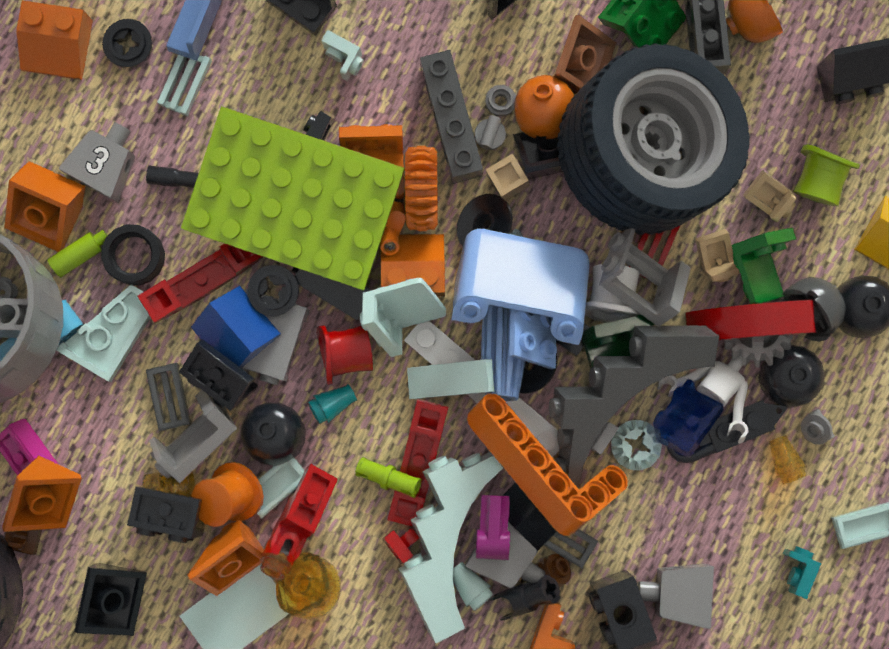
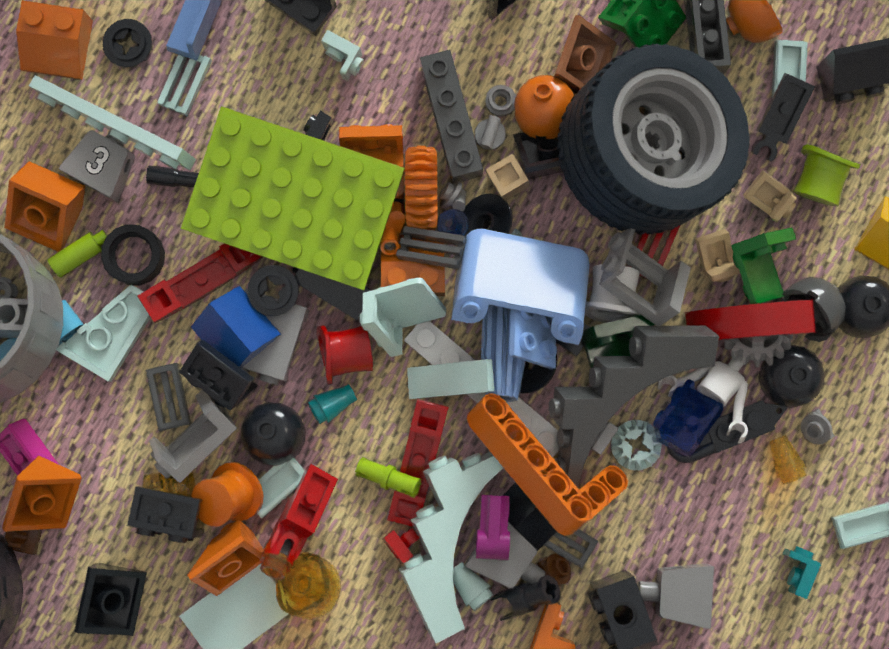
(120, 128): none -> light aqua plate
(442, 237): none -> dark grey tile
(453, 195): none -> light grey plate
(459, 222): none -> clear blue cone
(782, 114): none -> black plate
(789, 58): none -> light aqua tile

